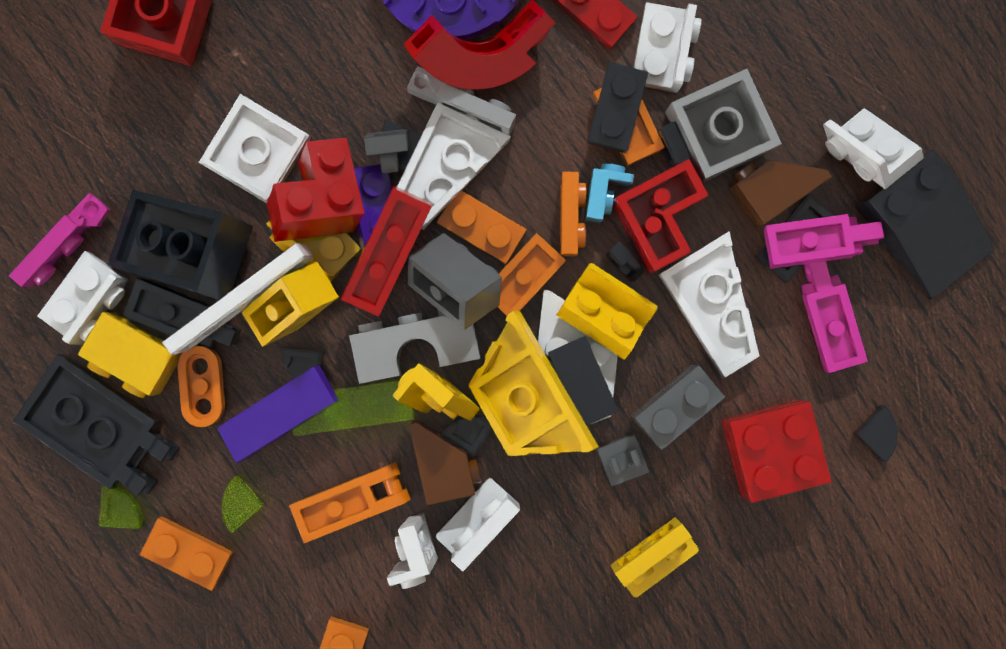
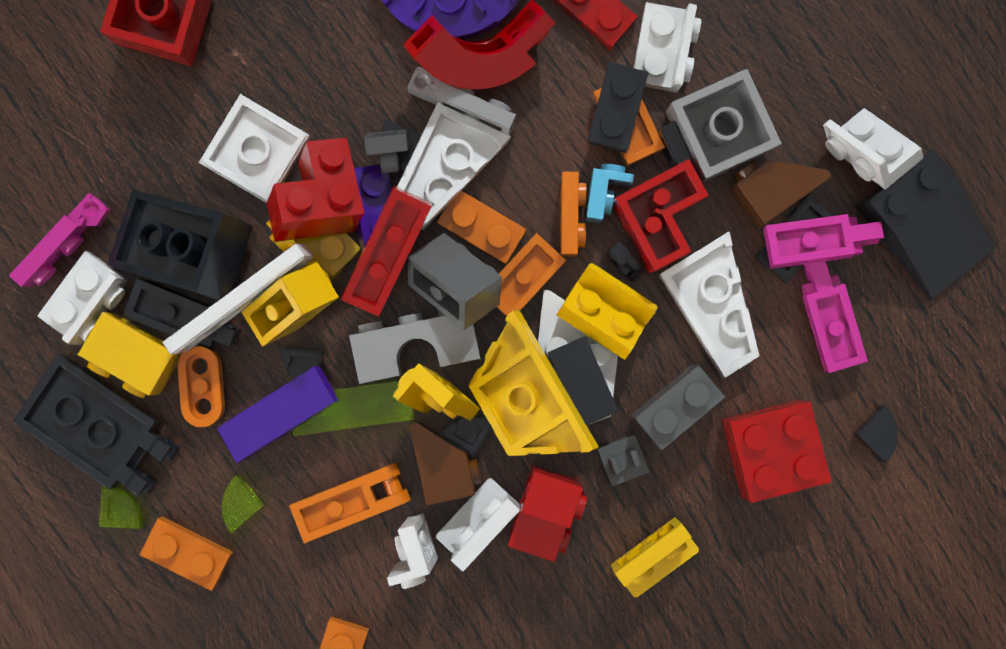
(545, 512): none -> red brick

